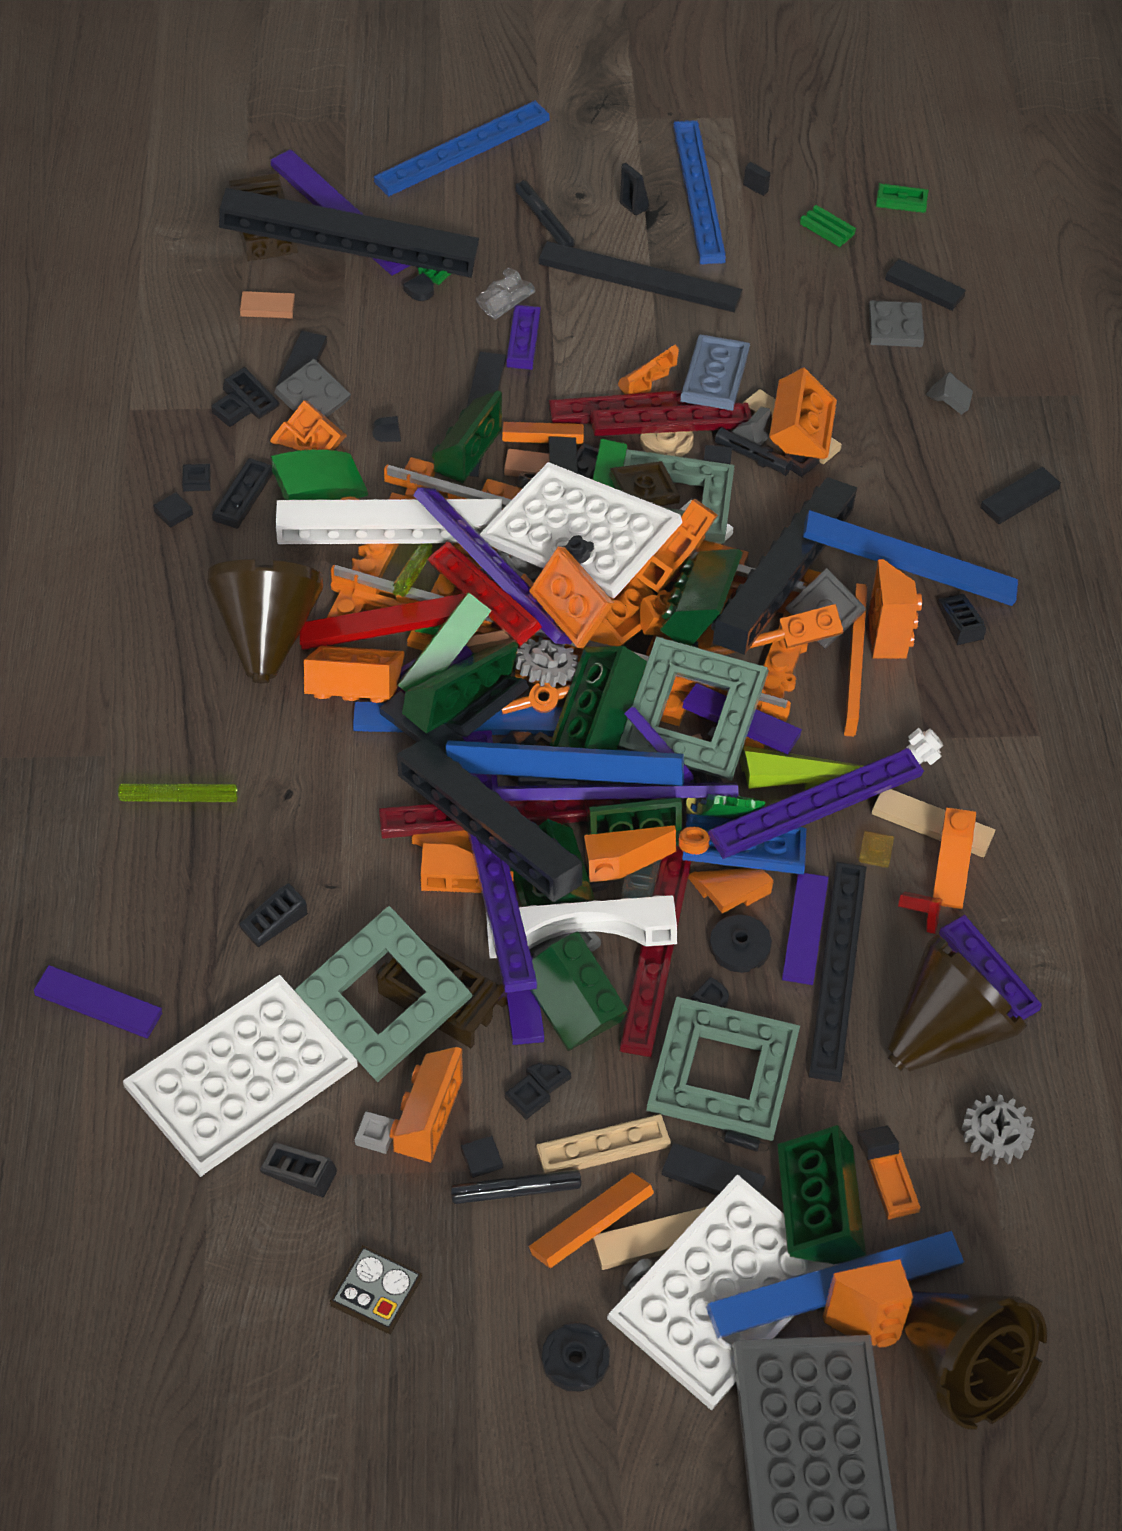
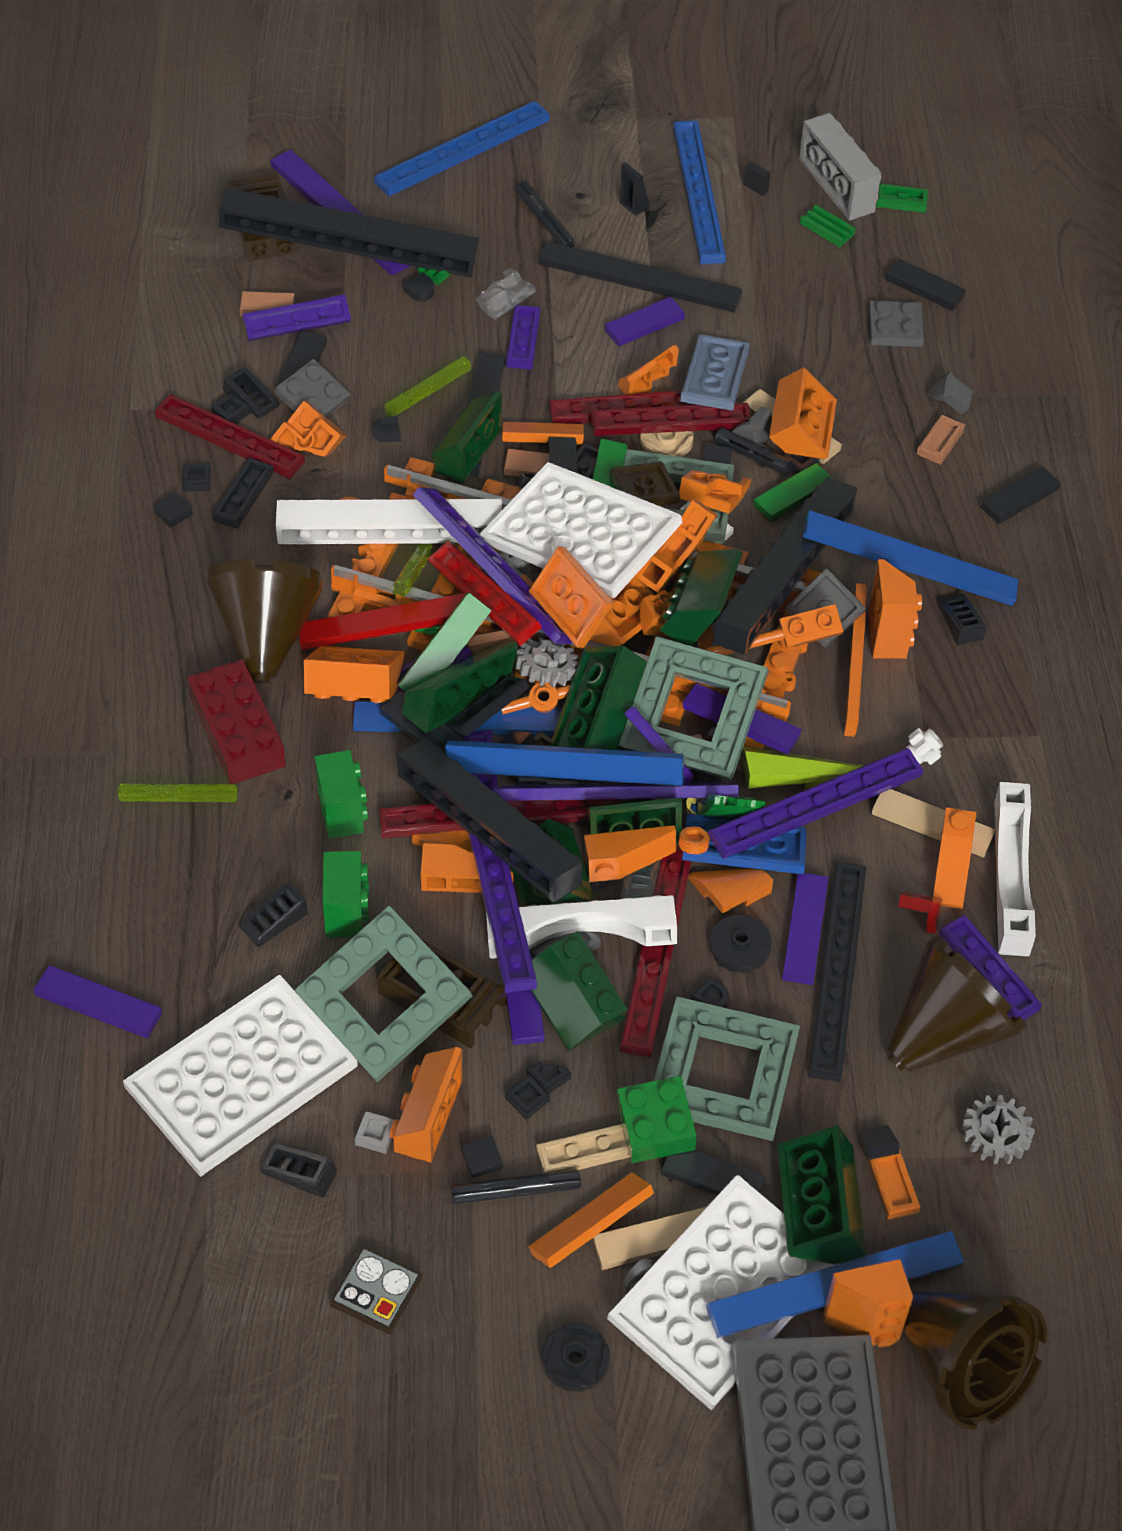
(229, 435): none -> dark red tile
(236, 721): none -> dark red brick
(296, 317): none -> dark purple tile
(317, 475): green slope -> none
(341, 794): none -> green brick
(345, 893): none -> green brick
(427, 386): none -> clear neon green axle
(579, 548): black plate -> none
(644, 321): none -> dark purple tile
(656, 1119): none -> green brick
(713, 490): none -> orange slope
(742, 1140): black piece -> none
(790, 492): none -> green tile
(839, 166): none -> light grey brick
(876, 849): clear yellow plate -> none
(941, 439): none -> nougat tile
(1014, 900): none -> white arch

